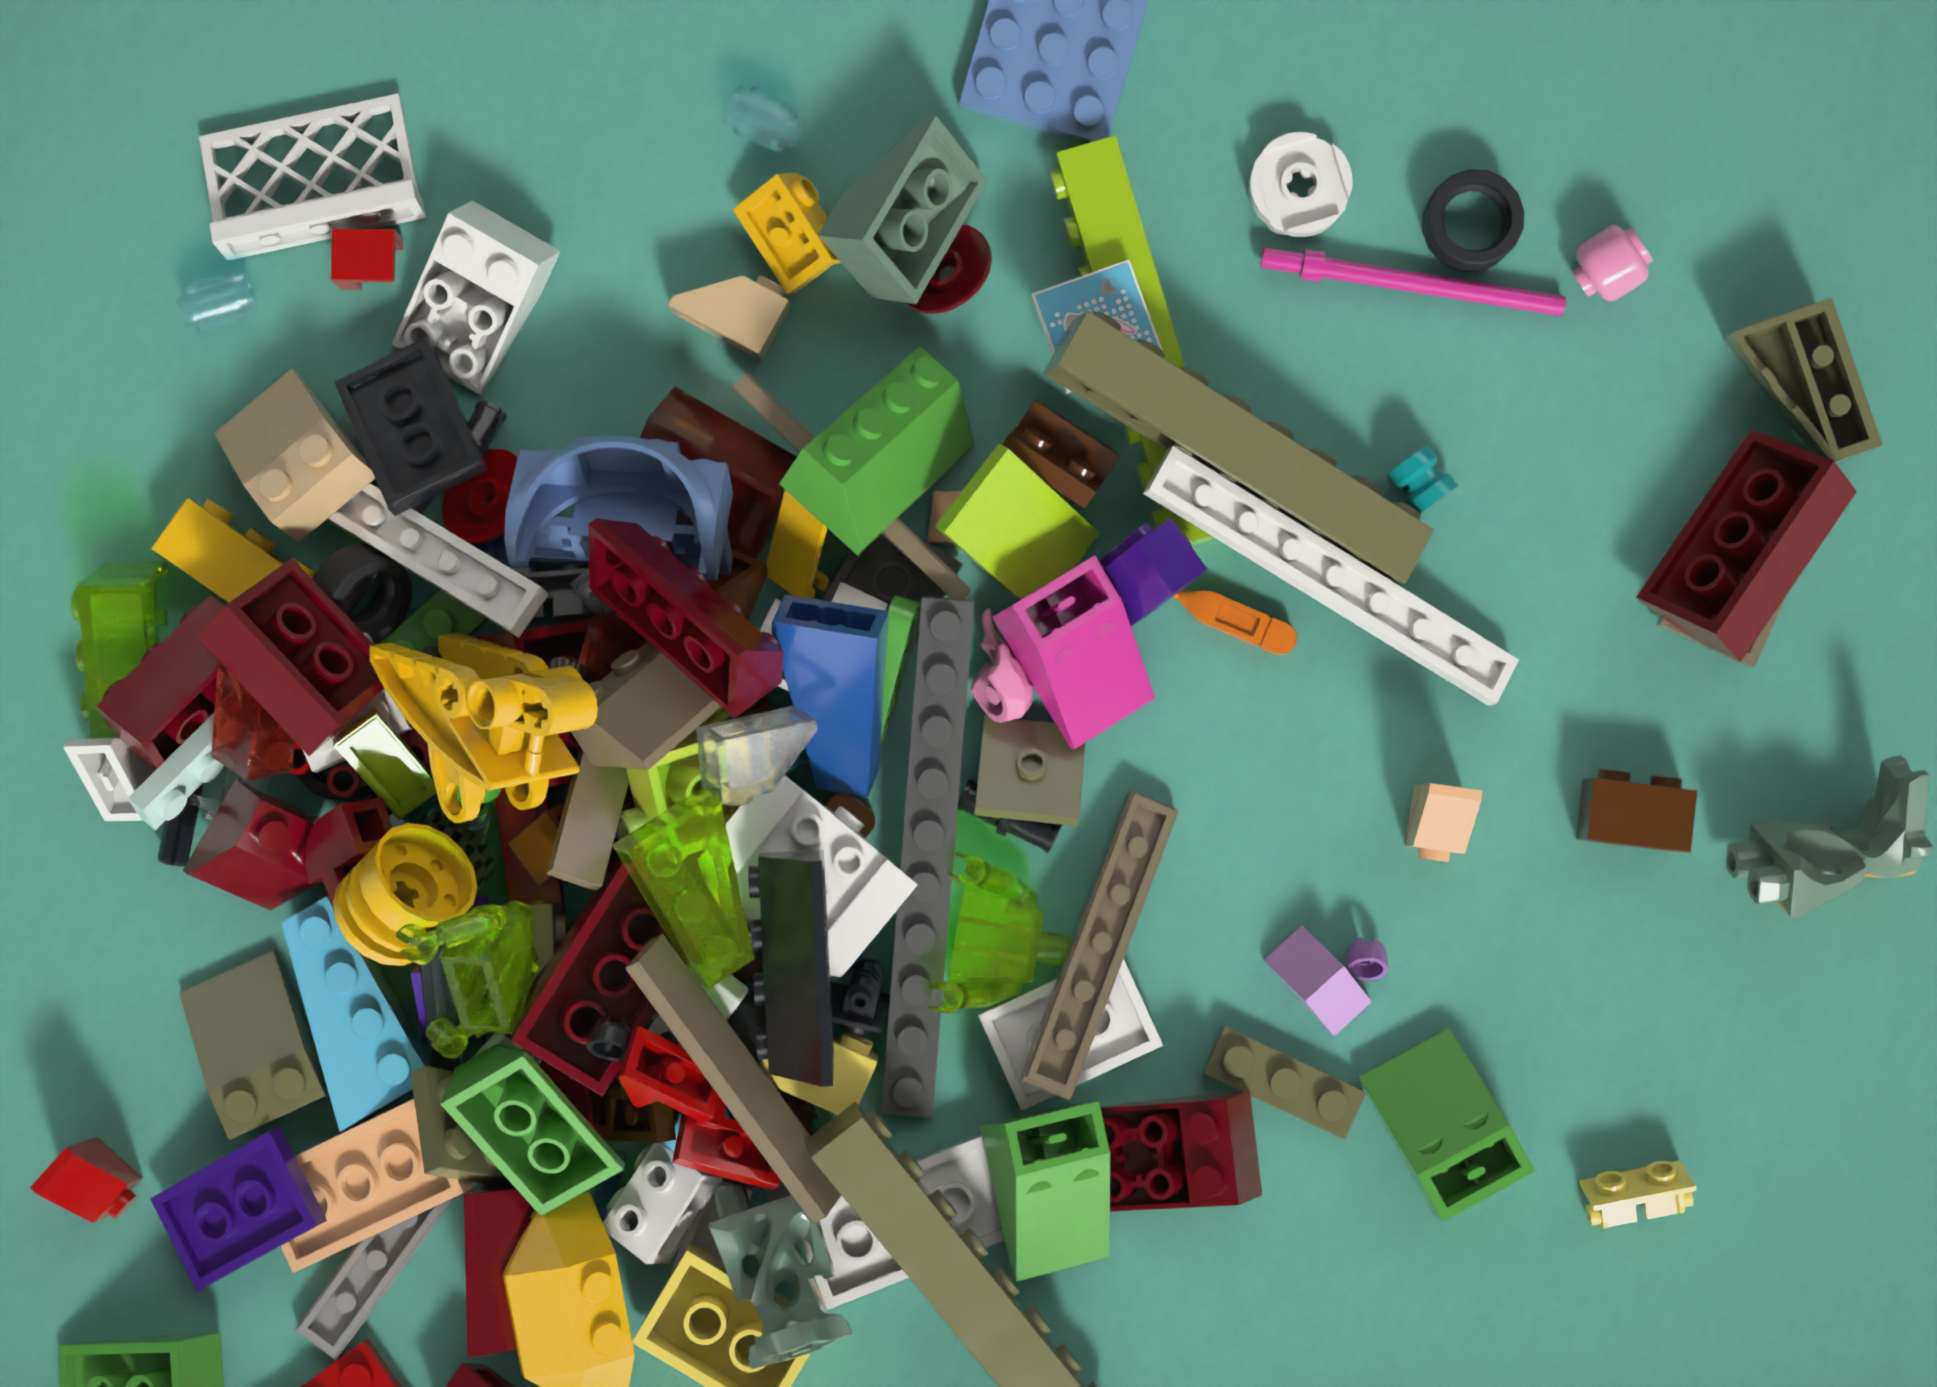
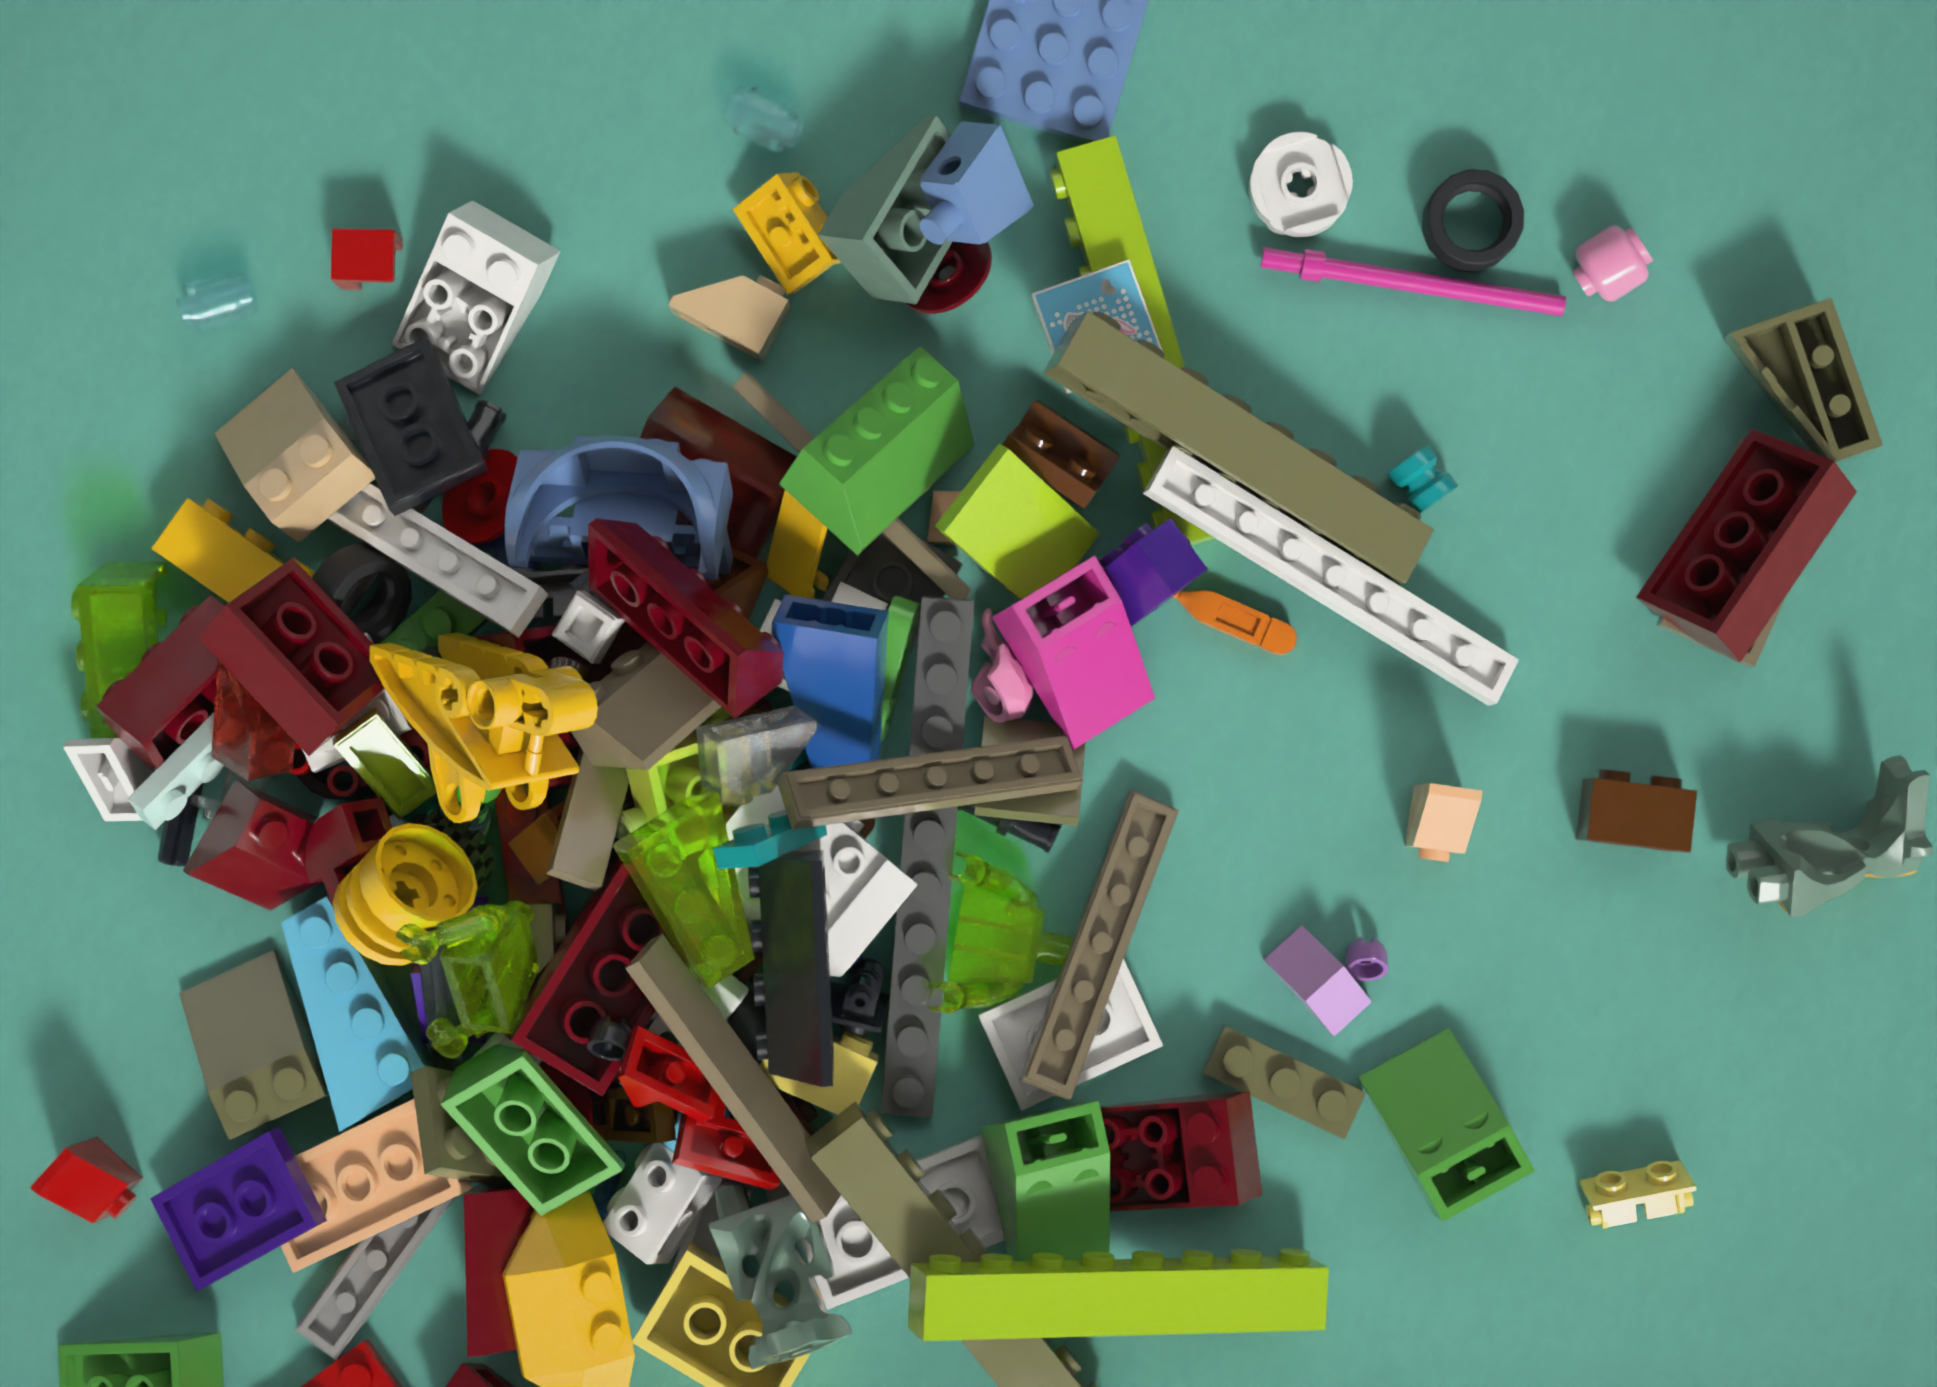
(309, 218): white fence -> none
(588, 627): none -> white tile
(761, 843): none -> teal plate
(928, 781): none -> dark tan tile
(973, 187): none -> medium blue torso
(1116, 1295): none -> lime brick

